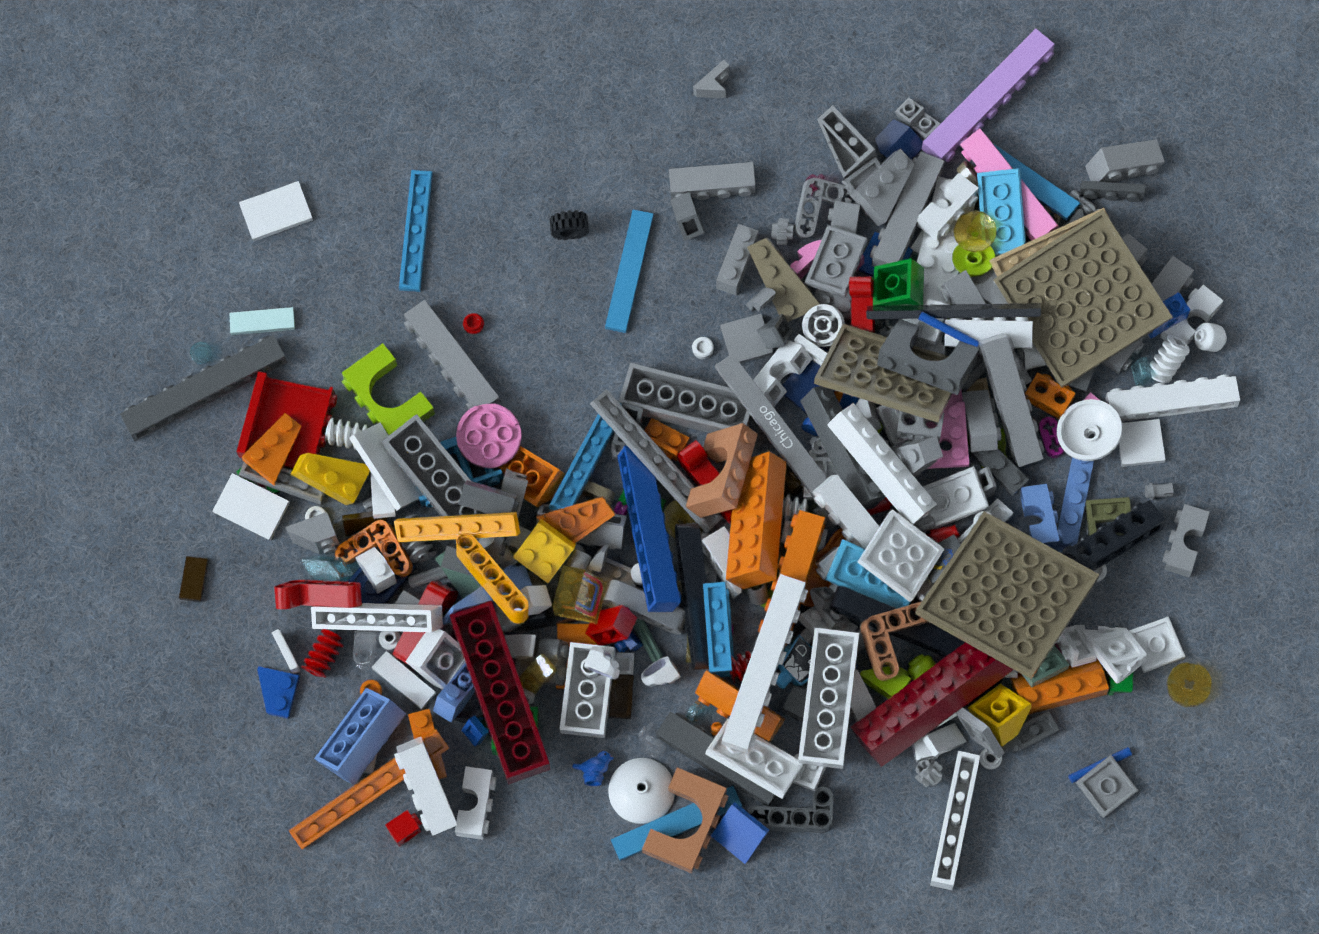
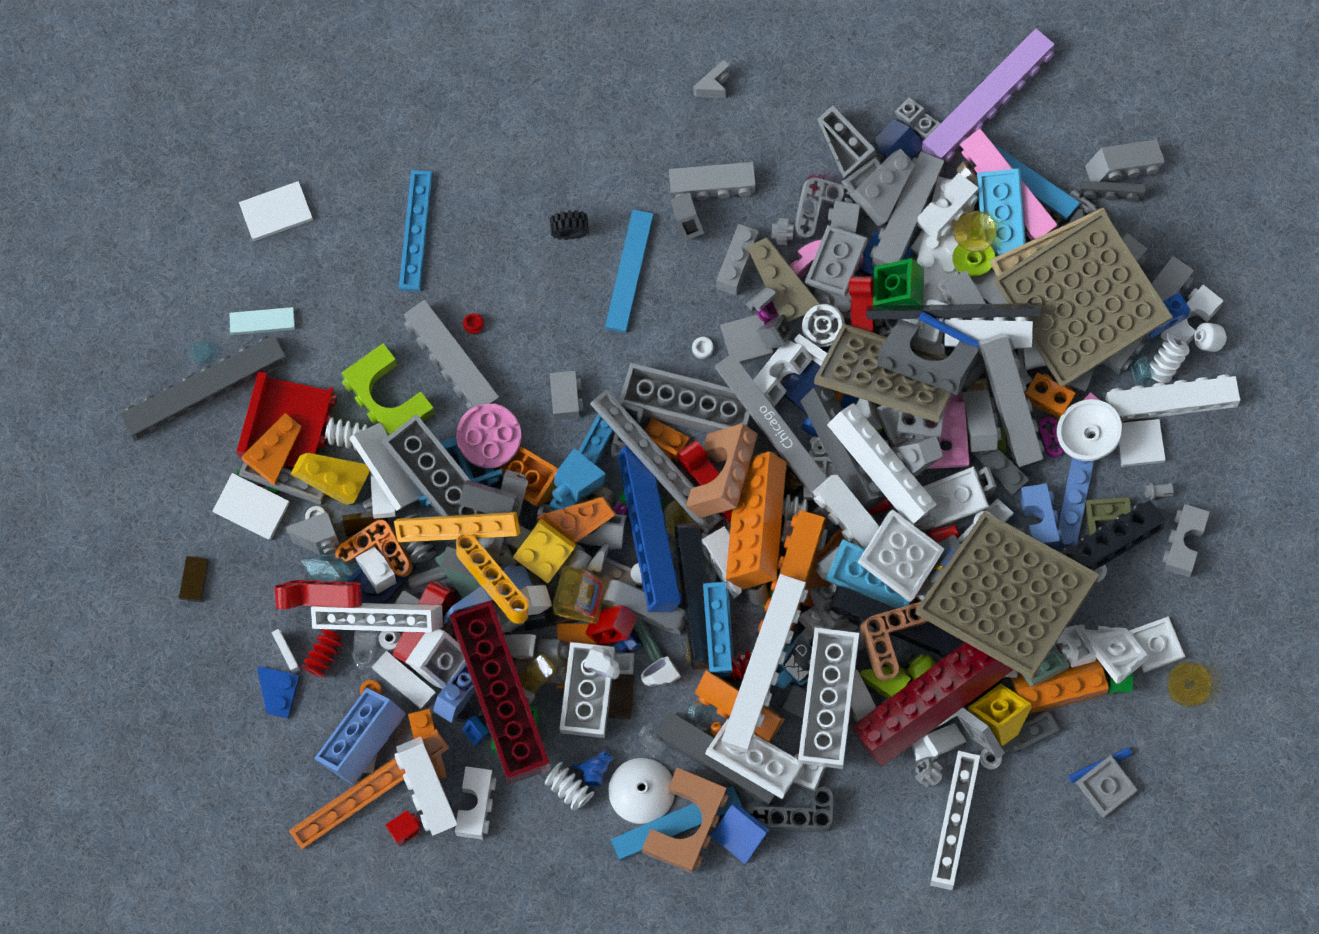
(565, 395): none -> light grey brick
(567, 787): none -> white piece
(577, 477): none -> dark azure torso
(768, 313): none -> magenta bush

